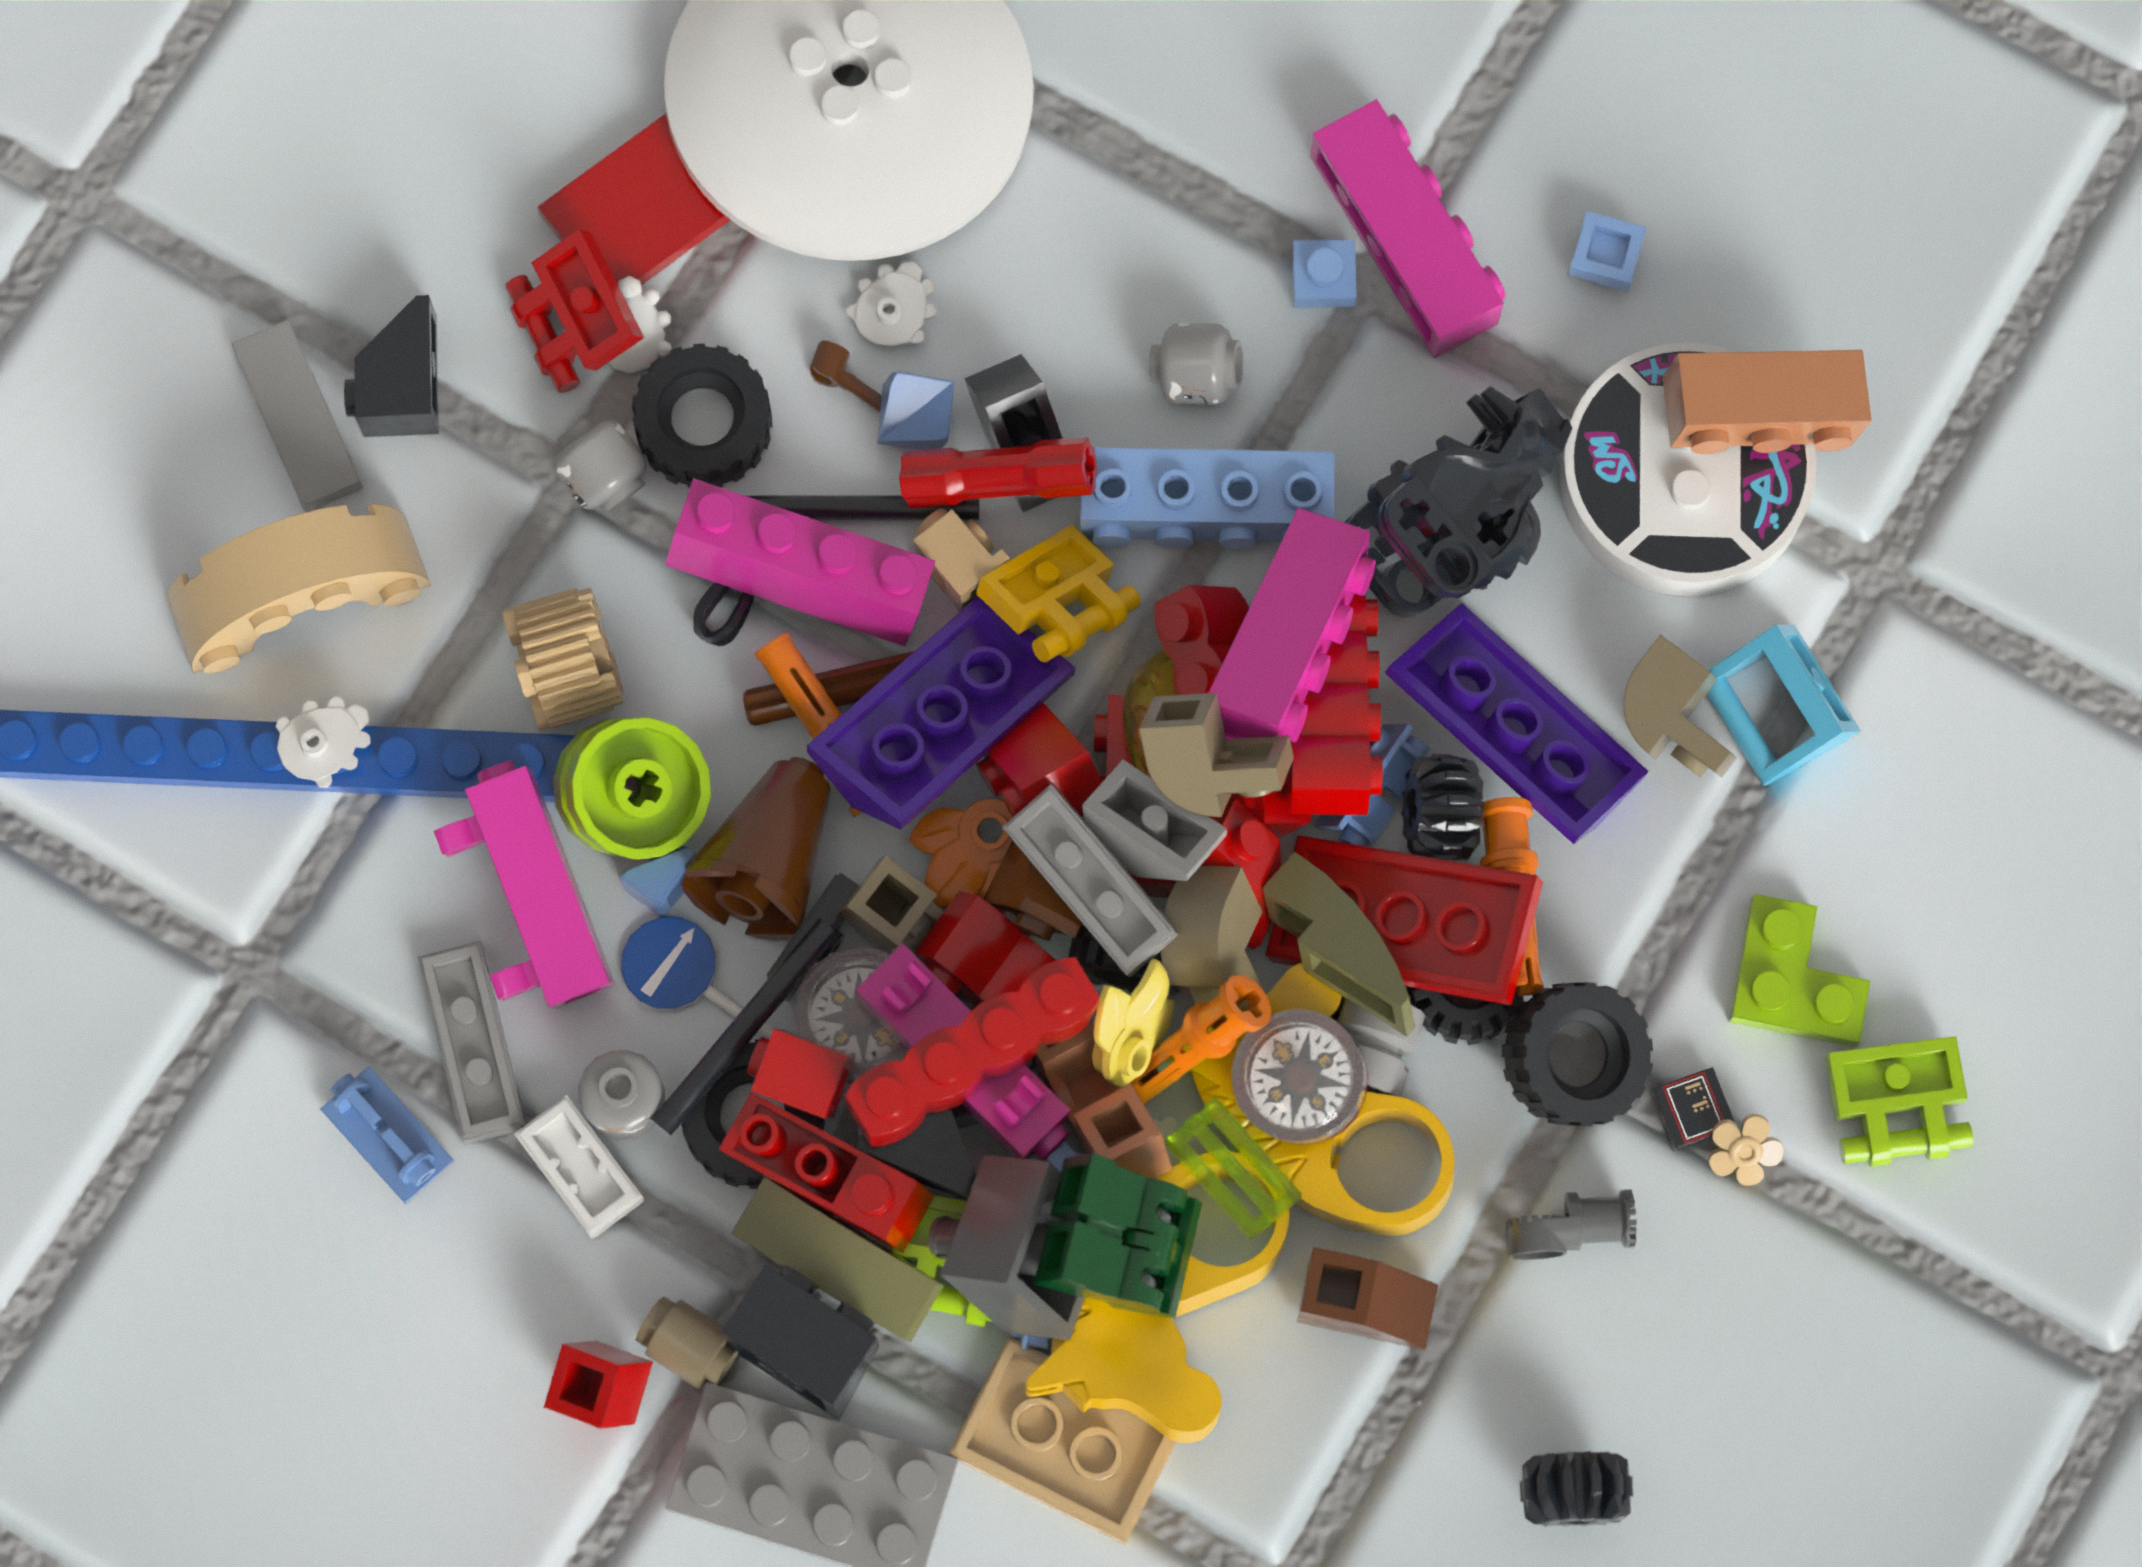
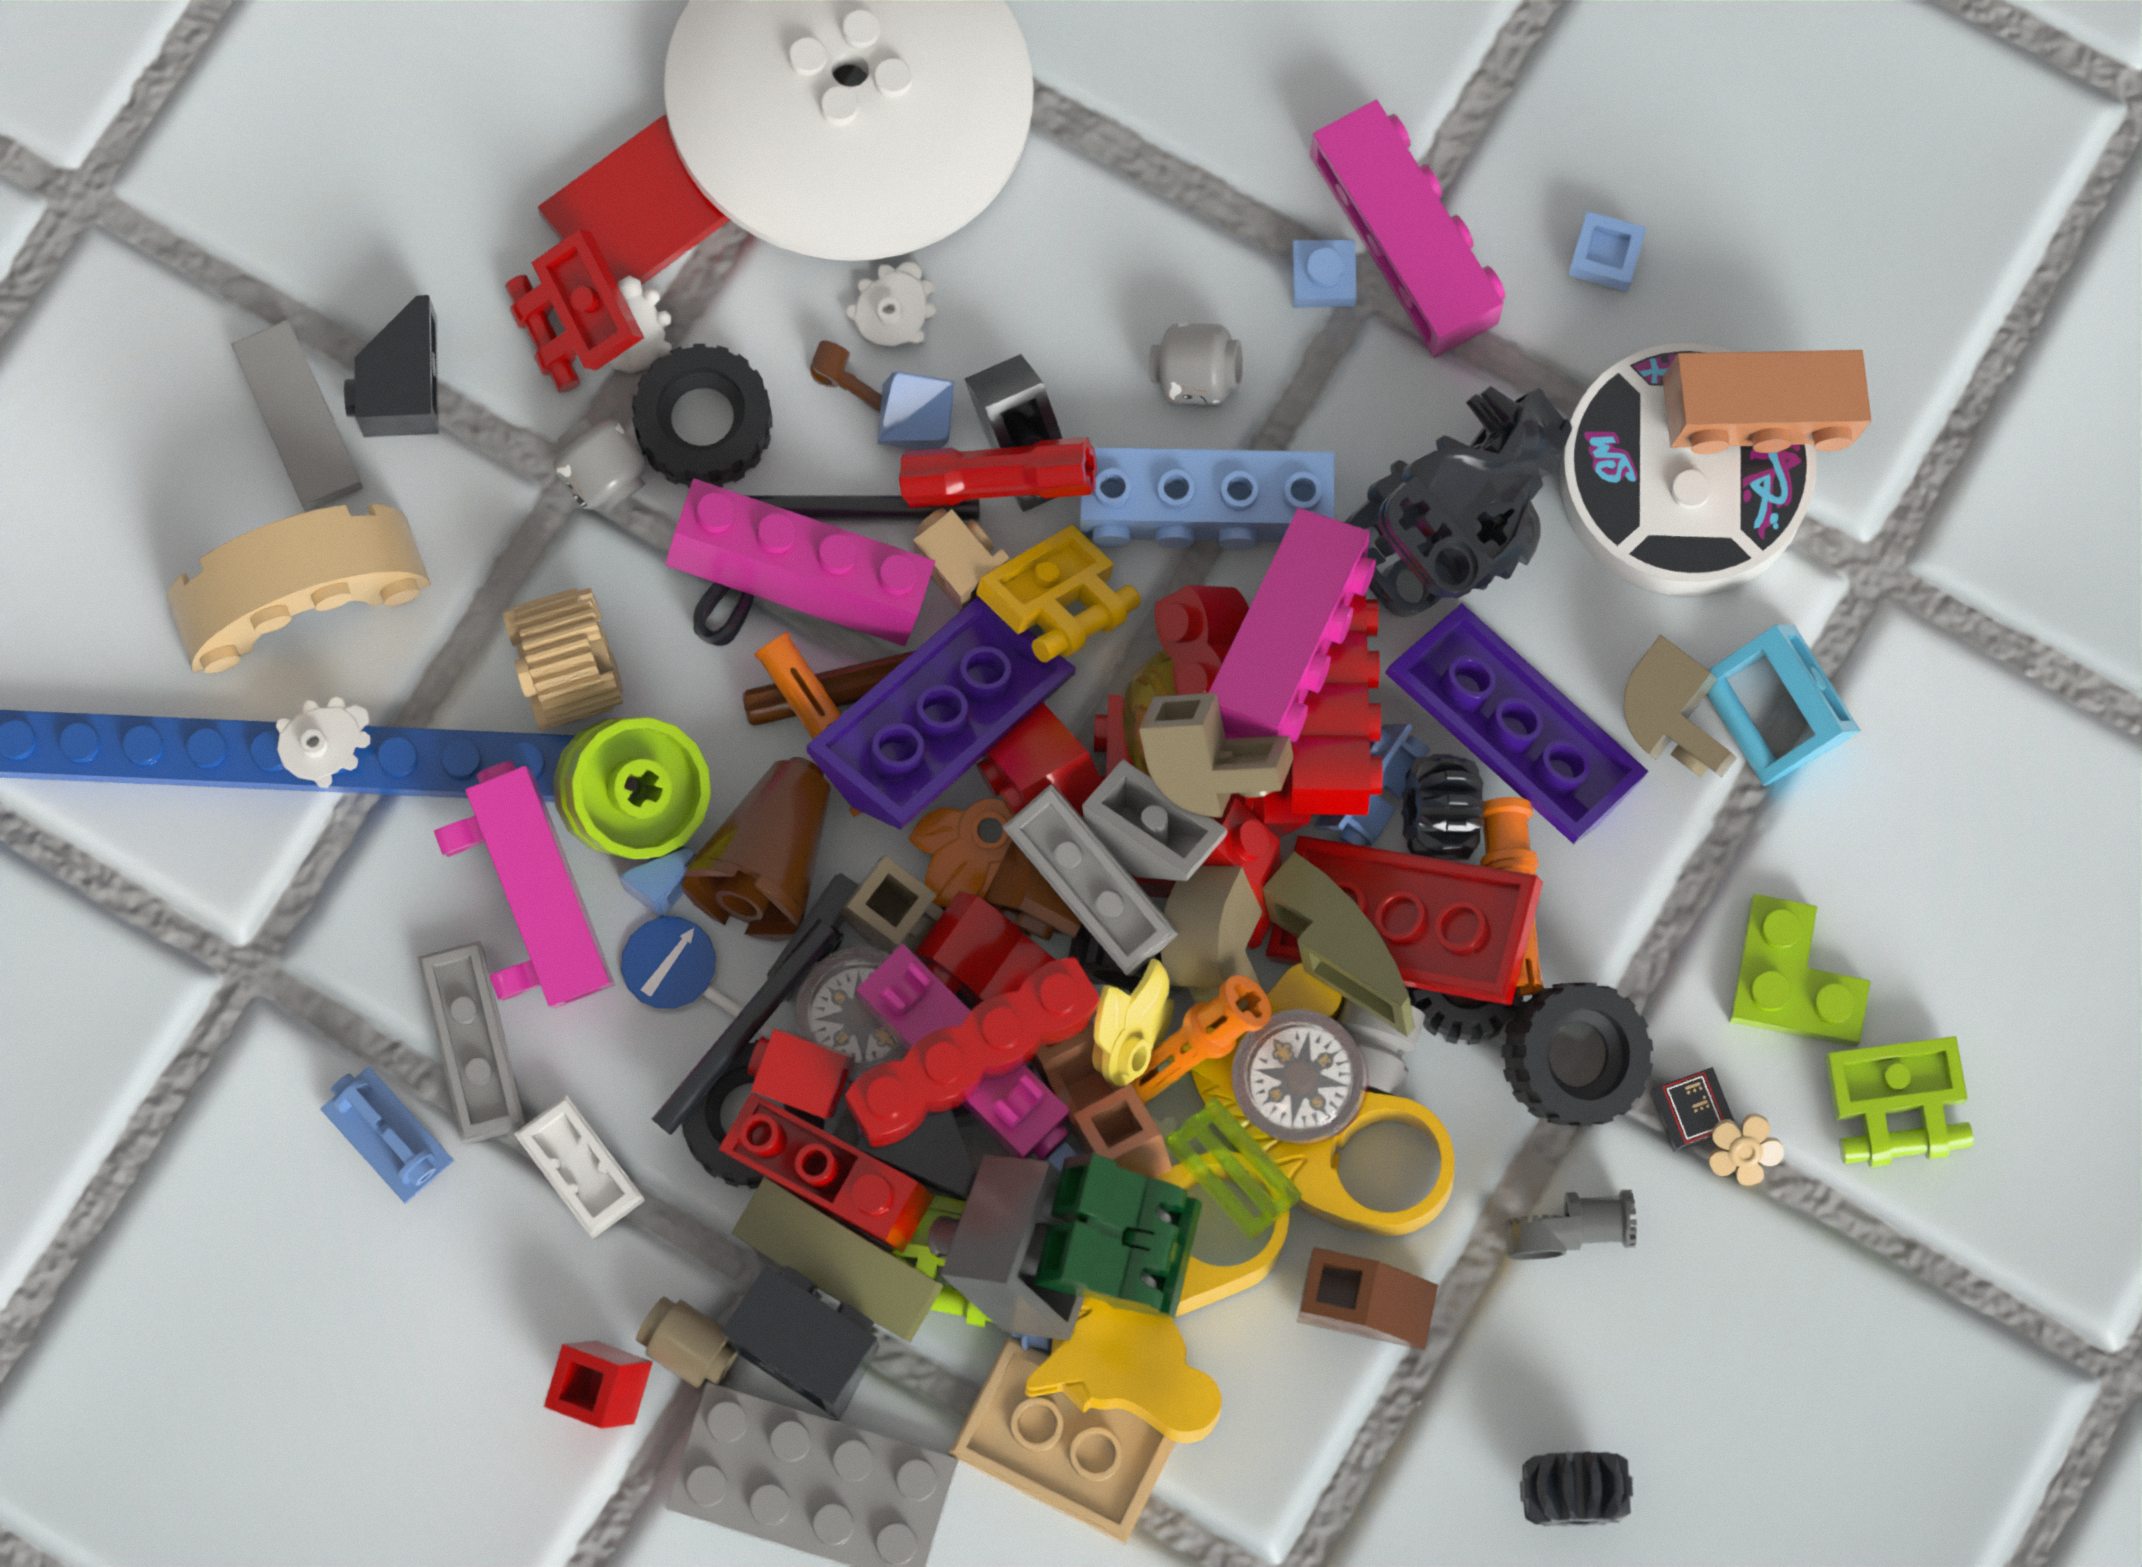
(621, 1094): light grey head -> none

